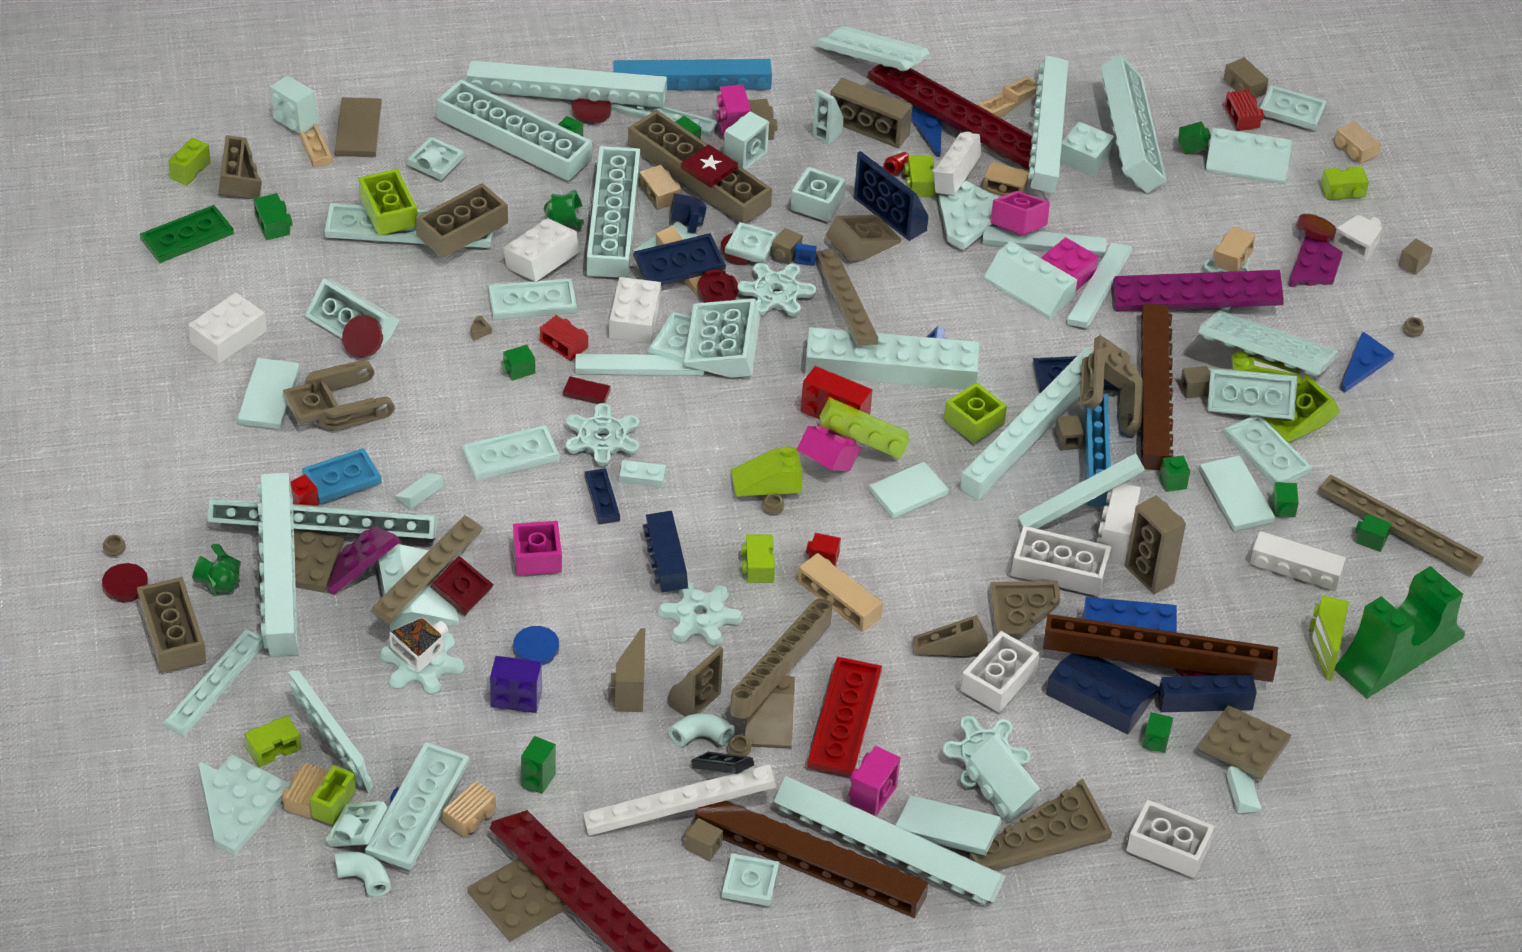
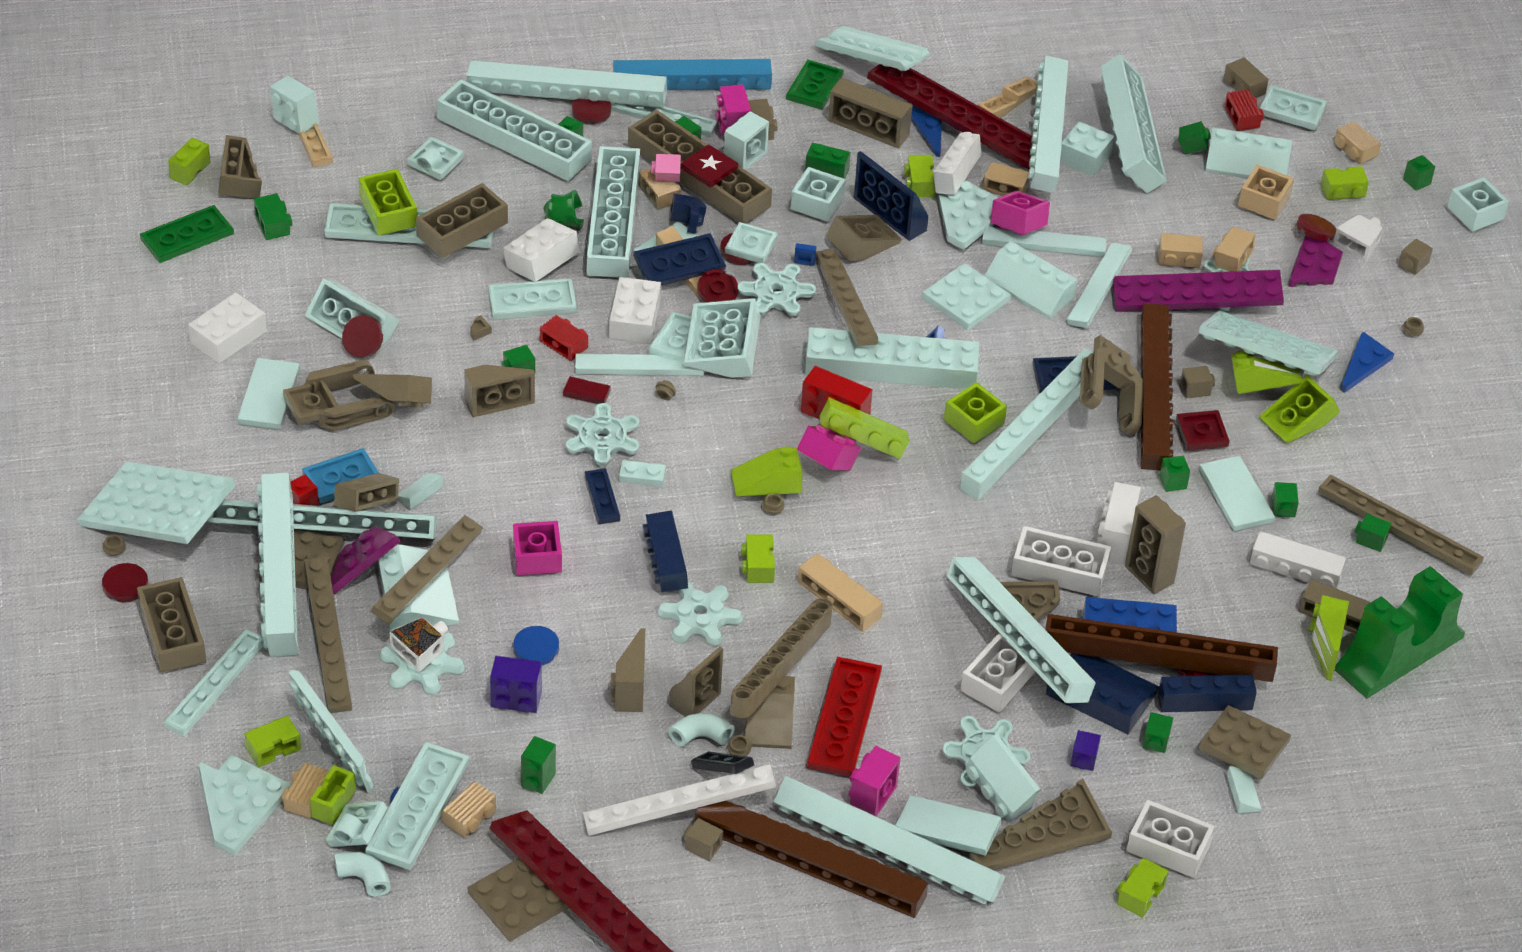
(156, 502): none -> light aqua plate
(222, 575): green helmet -> none
(328, 635): none -> dark tan plate
(358, 127): dark tan tile -> none
(366, 492): none -> dark tan brick
(404, 389): none -> dark tan slope
(461, 585): dark red tile -> none
(498, 388): none -> dark tan slope
(510, 452): light aqua tile -> none
(665, 390): none -> dark tan plate
(666, 167): none -> bright pink brick
(750, 879): light aqua plate -> none
(784, 245): dark tan brick -> none
(814, 84): none -> green tile
(826, 546): red brick -> none
(827, 118): light aqua slope -> none
(828, 160): none -> green brick
(895, 163): red cone -> none
(908, 489): light aqua tile -> none
(955, 639): dark tan slope -> none
(966, 296): none -> light aqua plate
(1021, 630): none -> light aqua brick
(1069, 432): dark tan brick -> none
(1073, 260): dark pink brick -> none
(1082, 492): light aqua tile -> none
(1085, 750): none -> dark purple brick
(1097, 444): dark azure brick -> none
(1143, 882): none -> lime brick
(1180, 250): none -> tan brick
(1202, 430): none -> dark red plate
(1252, 393): light aqua tile -> none
(1266, 192): none -> tan brick
(1267, 450): light aqua tile -> none
(1314, 594): none -> dark tan brick
(1419, 172): none -> green brick
(1478, 204): none -> light aqua brick

